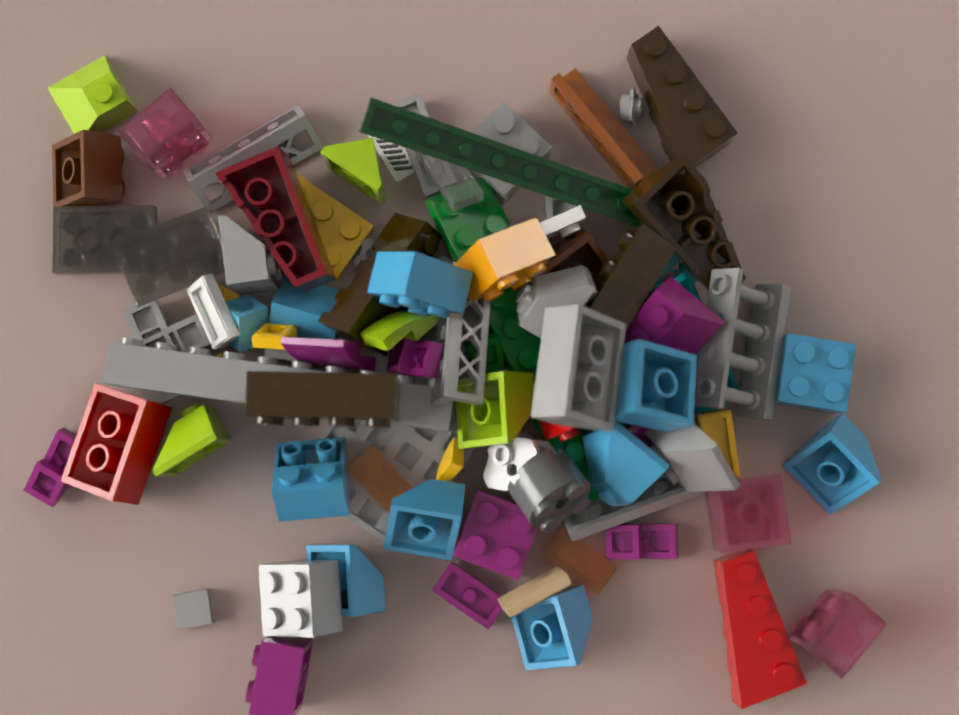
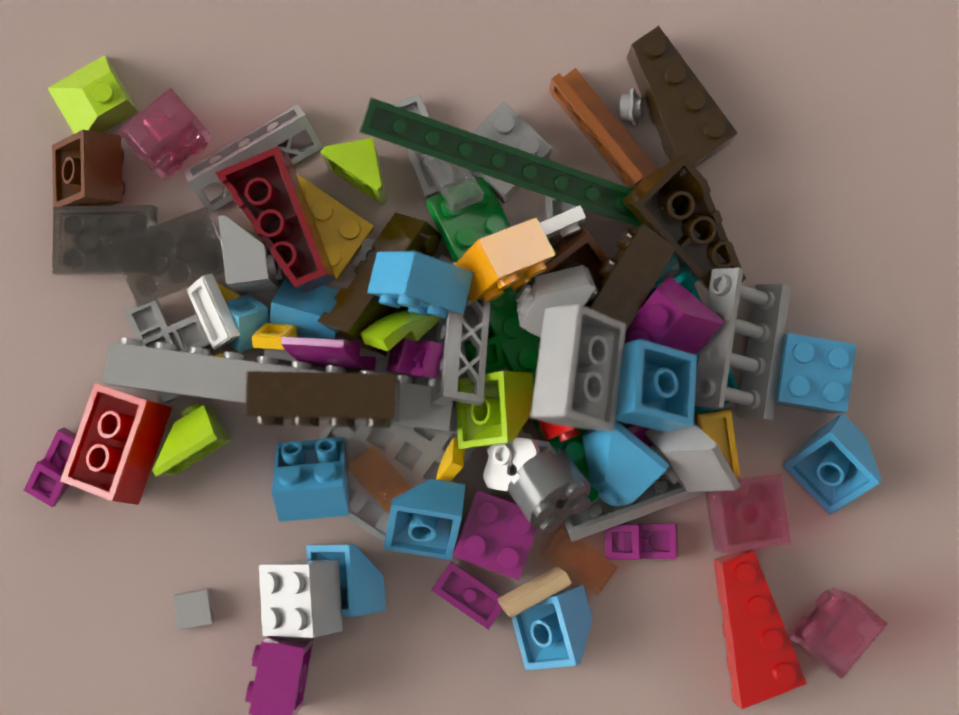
(395, 158): white sticker -> none

